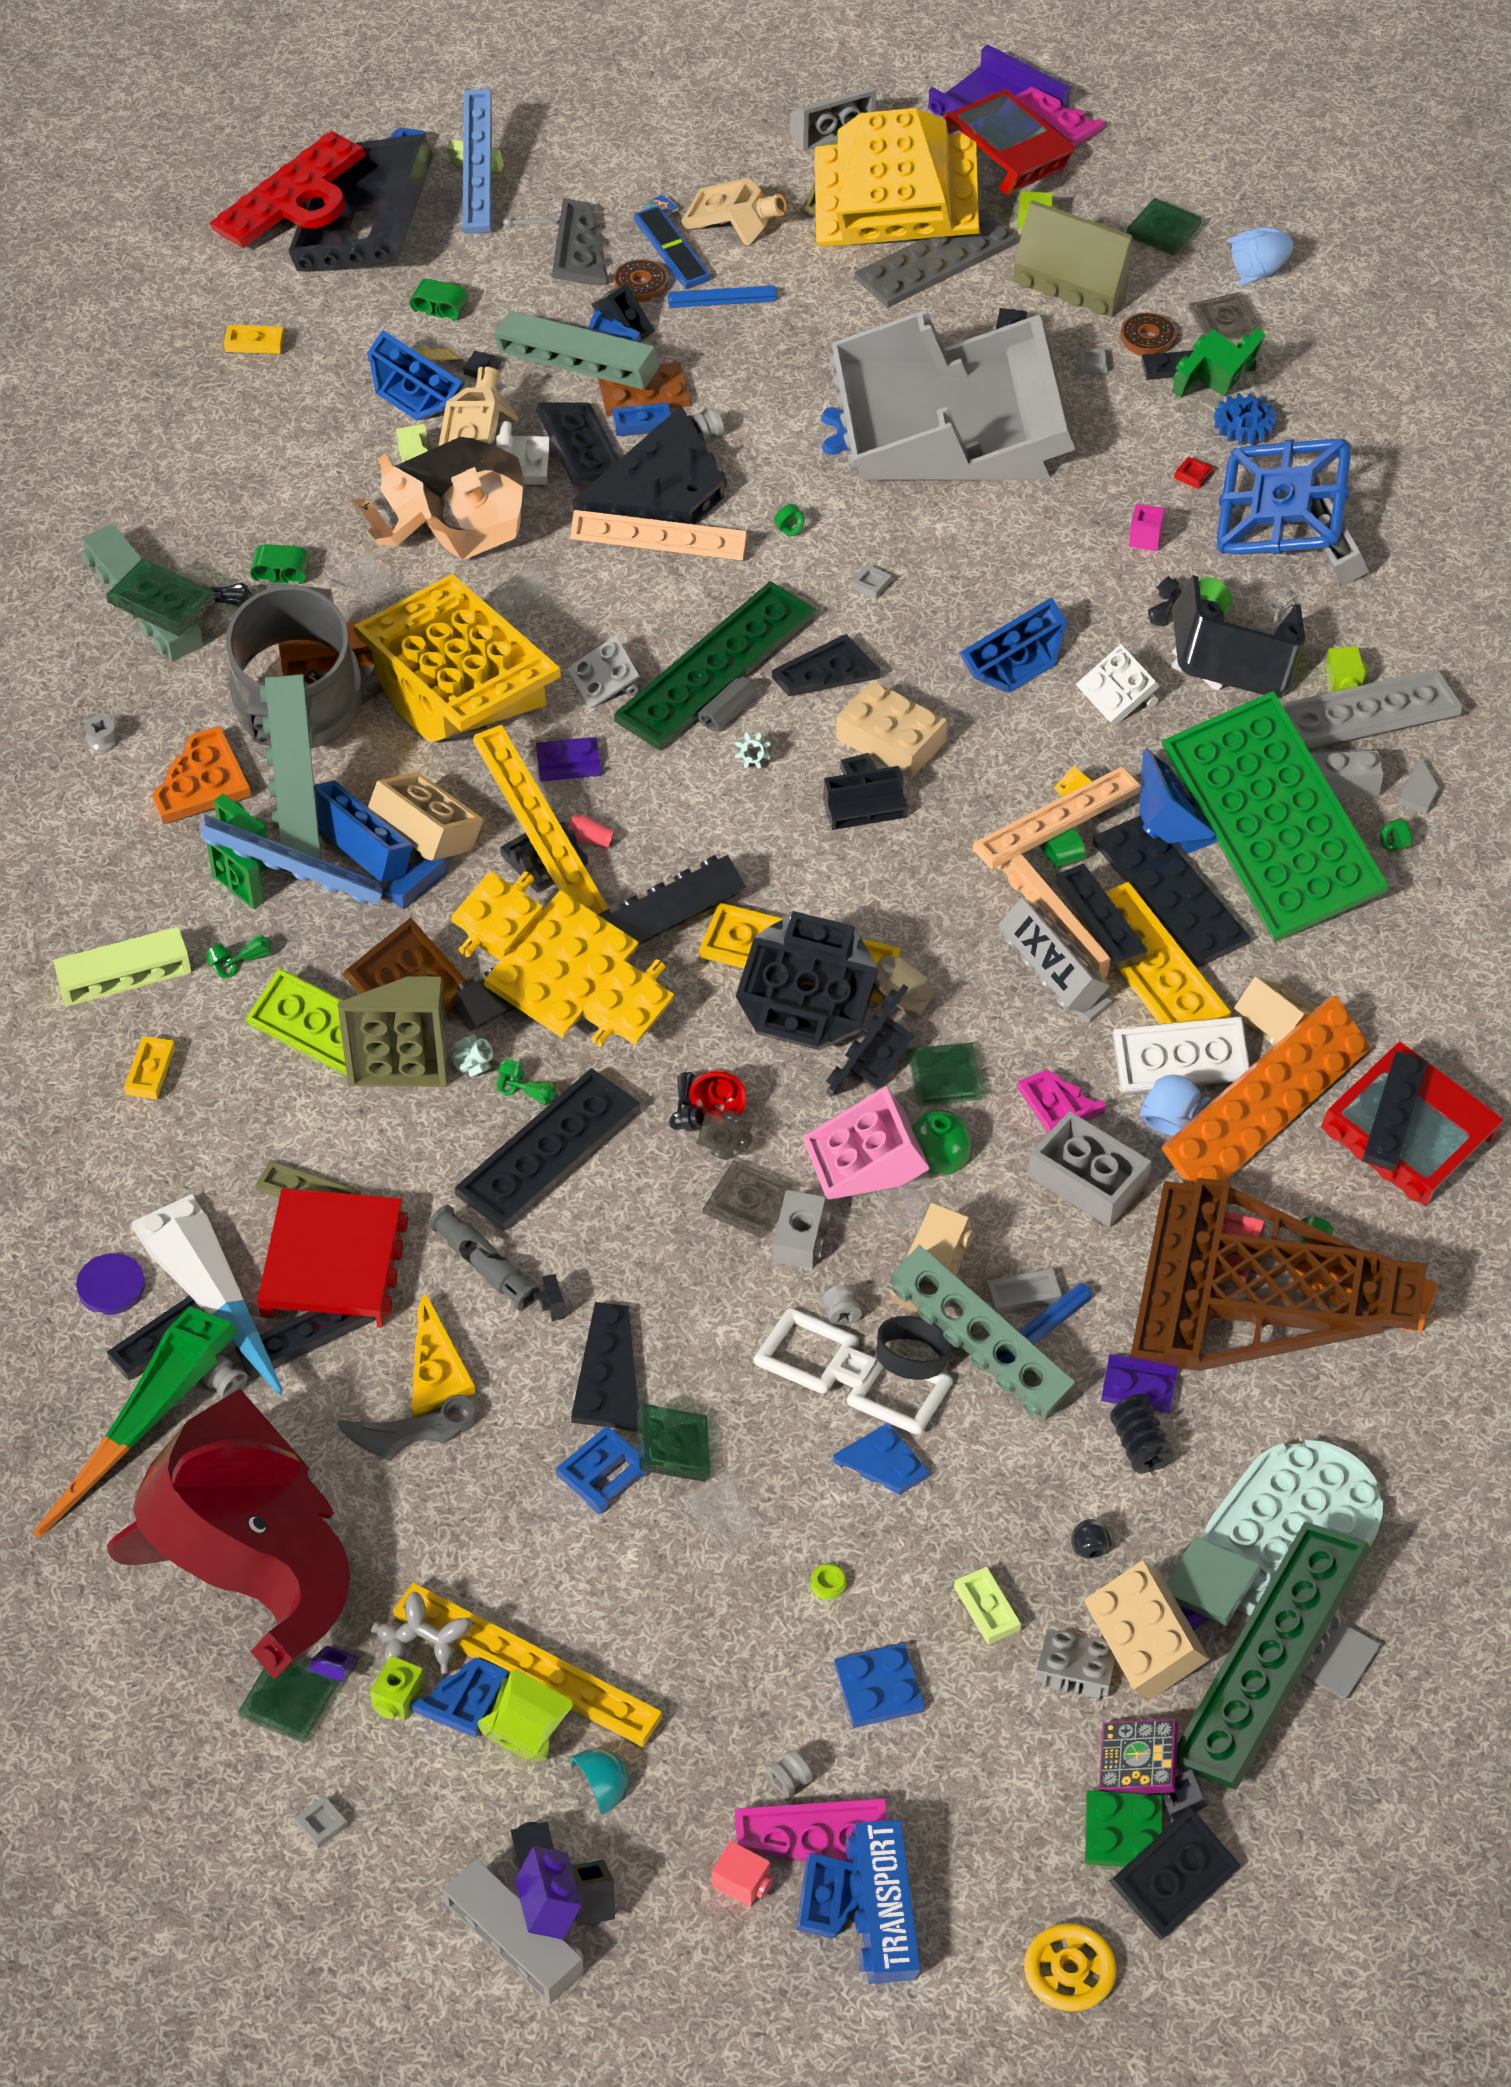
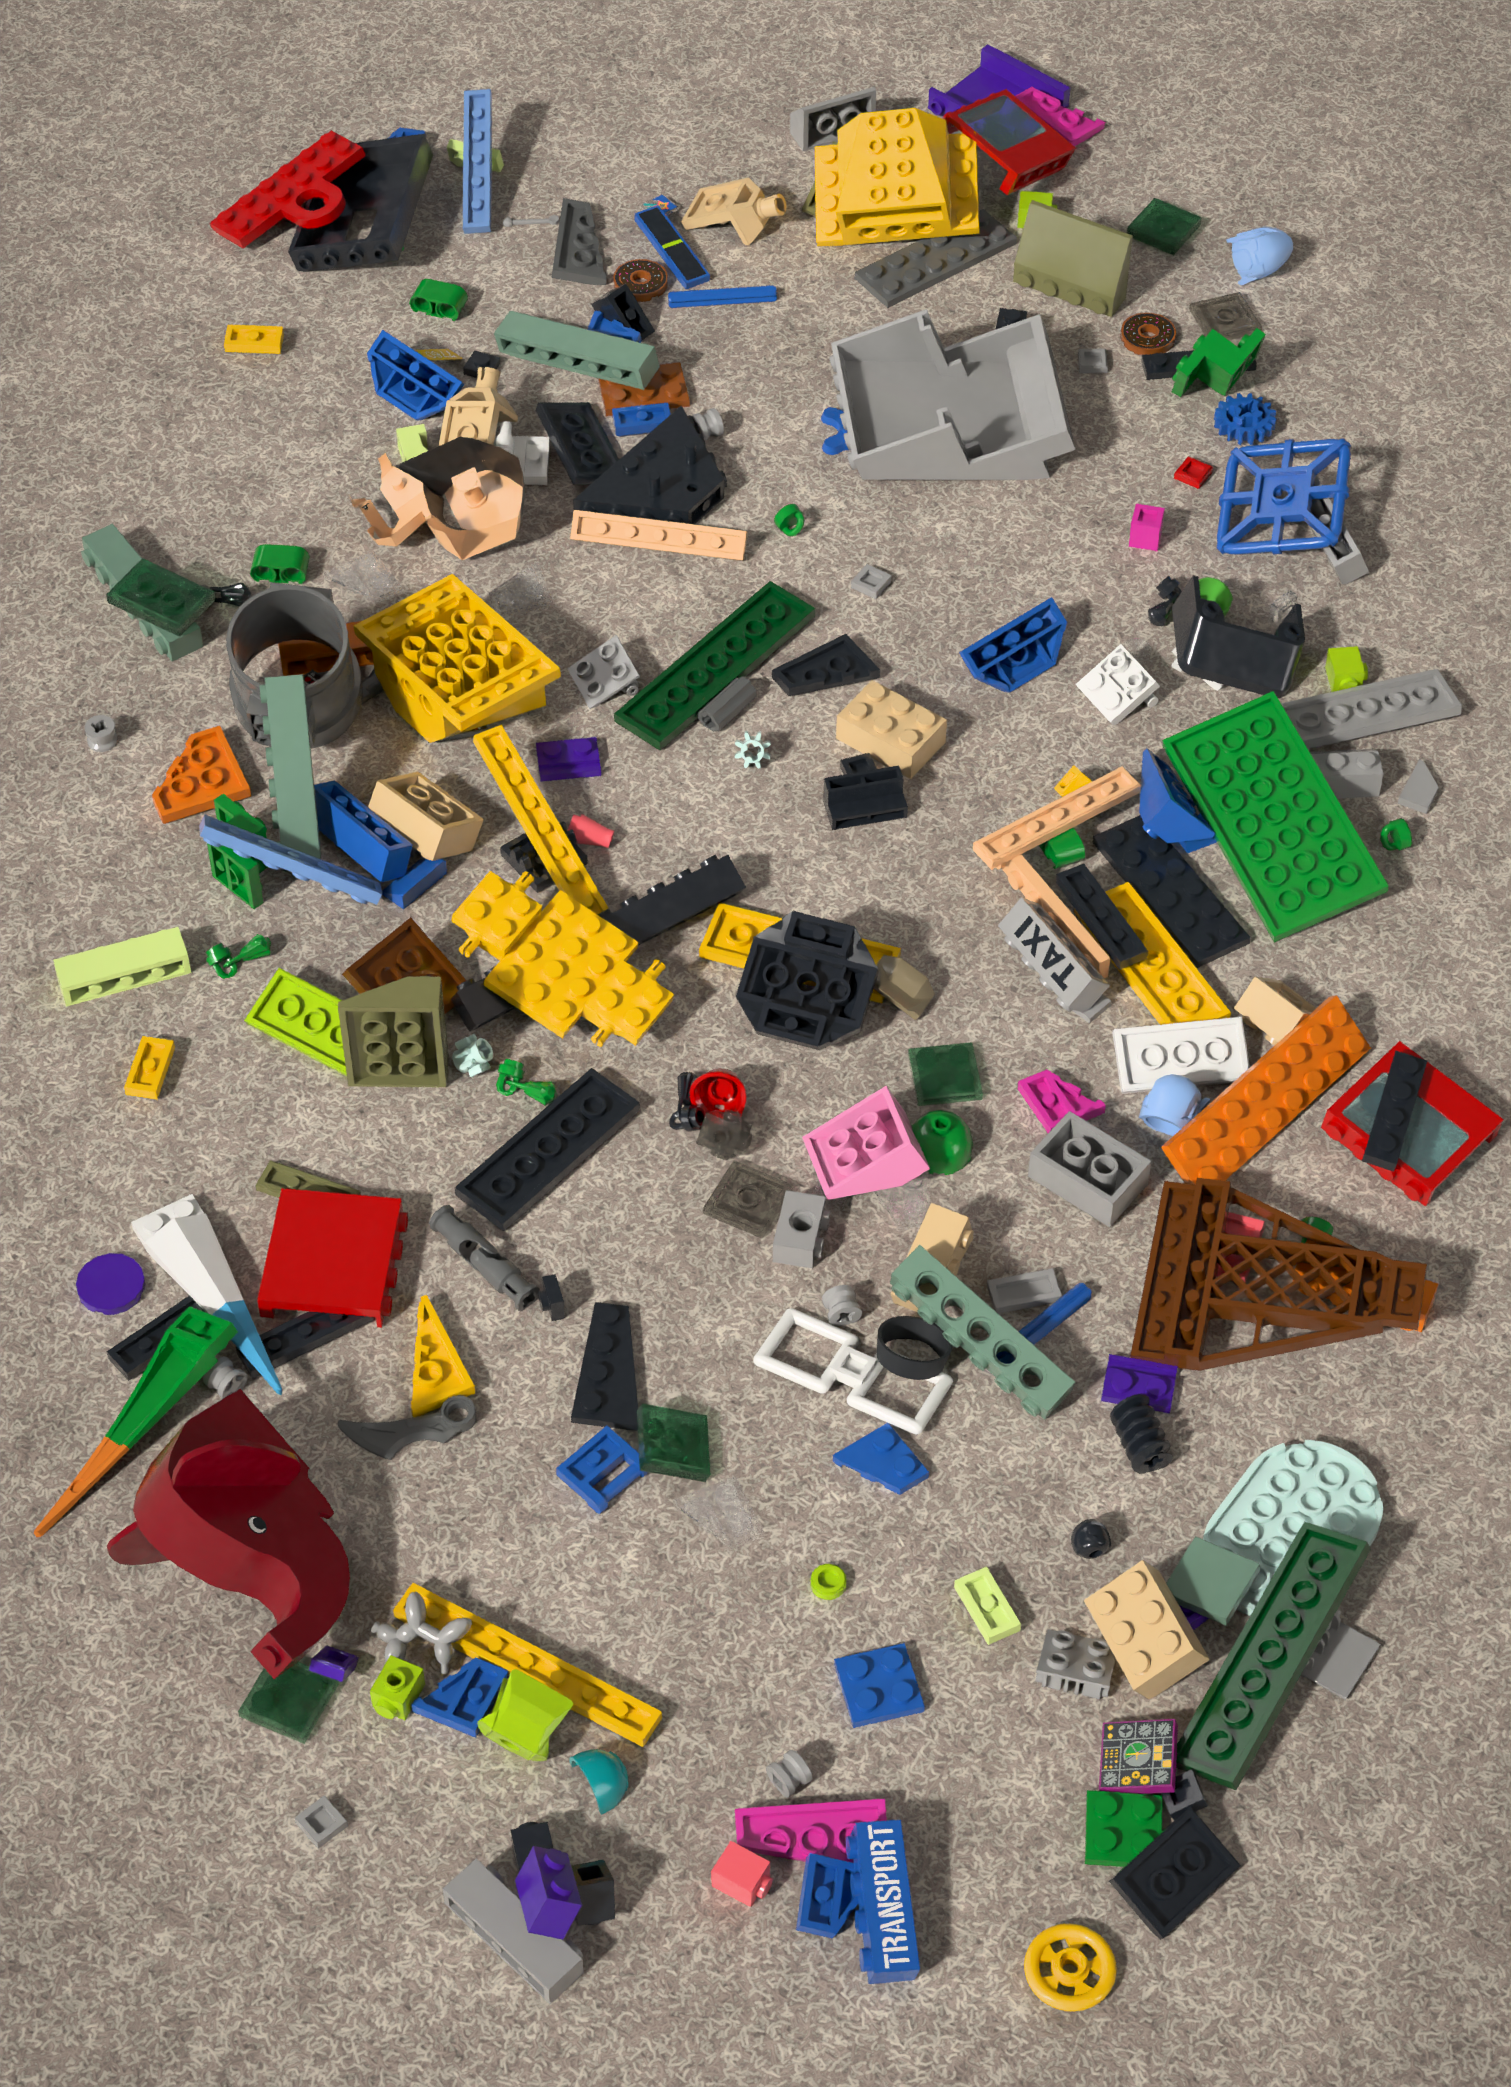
(879, 1049): black bracket -> none

